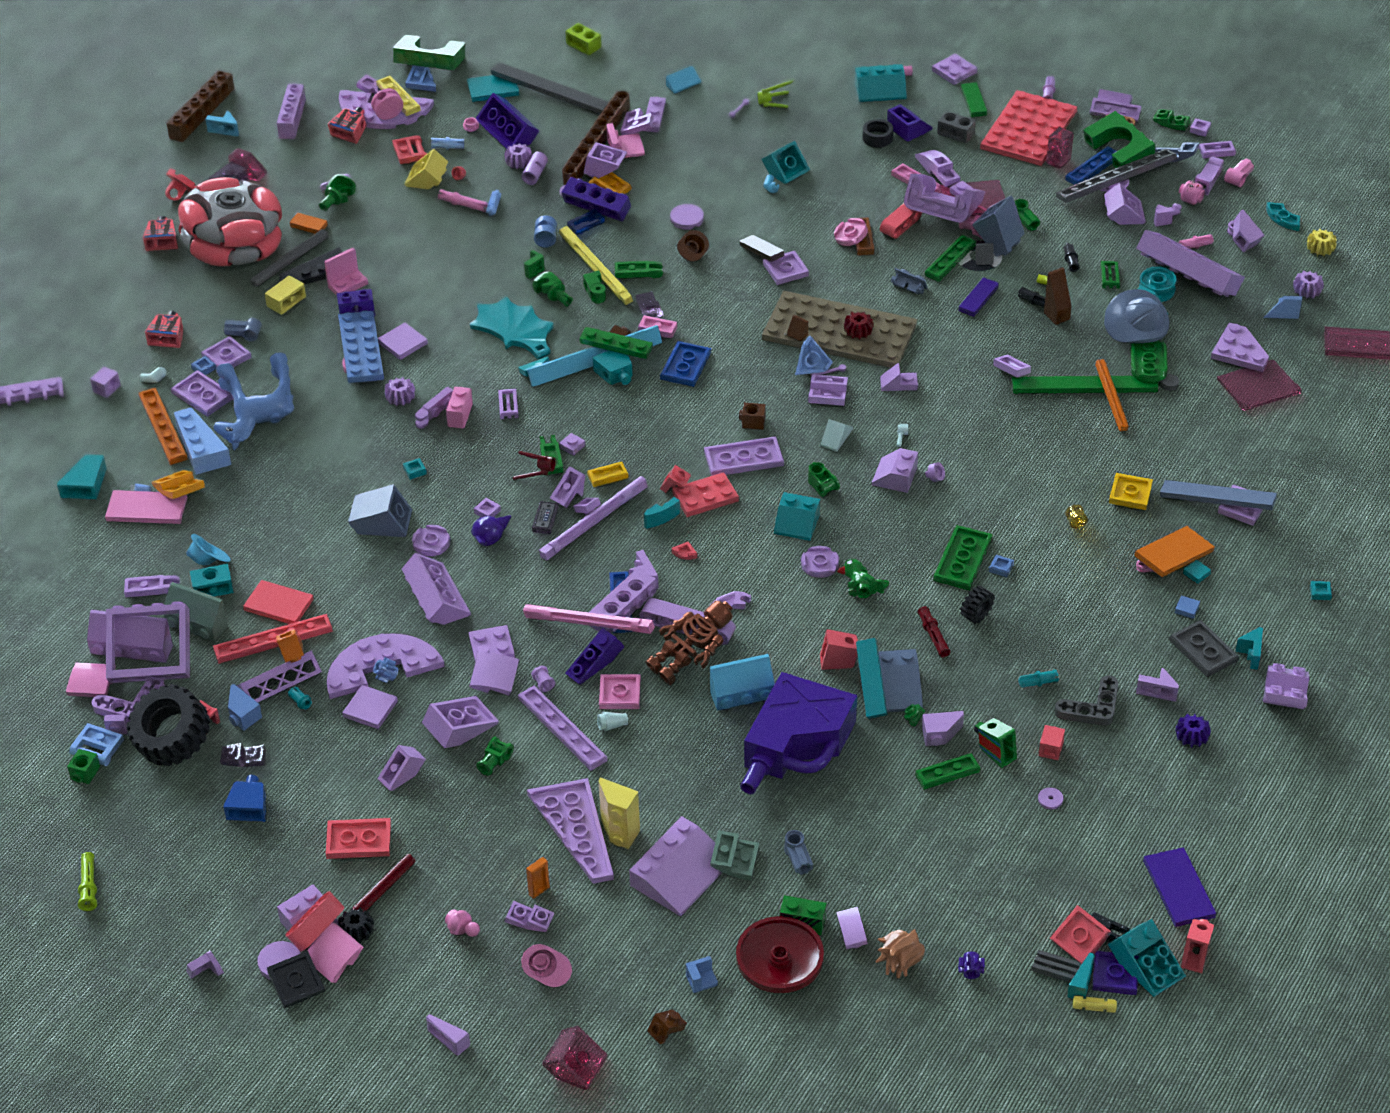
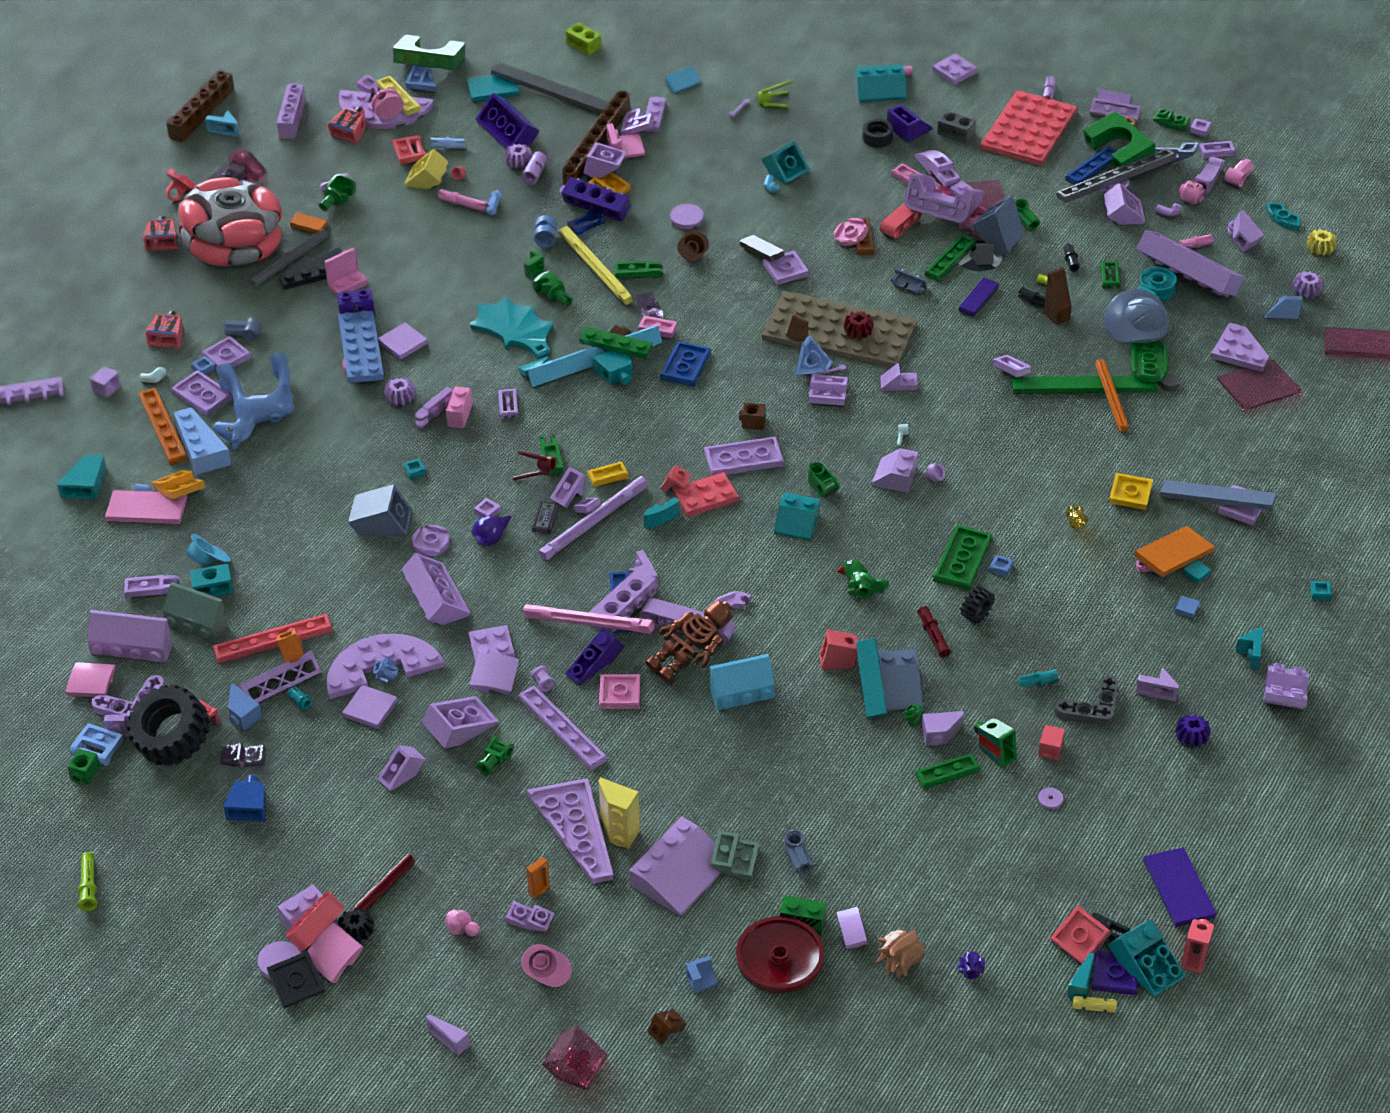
(154, 673): lavender window -> none
(202, 963): lavender tile -> none
(278, 602): coral tile -> none
(285, 295): light yellow brick -> none
(358, 838): coral plate -> none
(470, 124): bright pink plate -> none
(572, 444): lavender plate -> none
(593, 285): green leg -> none
(609, 720): light aqua cone -> none
(684, 551): coral tile -> none
(796, 725): dark purple piece -> none
(820, 562): lavender tile -> none
(835, 435): light aqua slope -> none
(974, 99): green tile -> none
(1056, 963): dark grey tile -> none
(1059, 148): clear pink brick -> none
(1163, 216): lavender tile -> none
(1204, 648): dark grey tile -> none

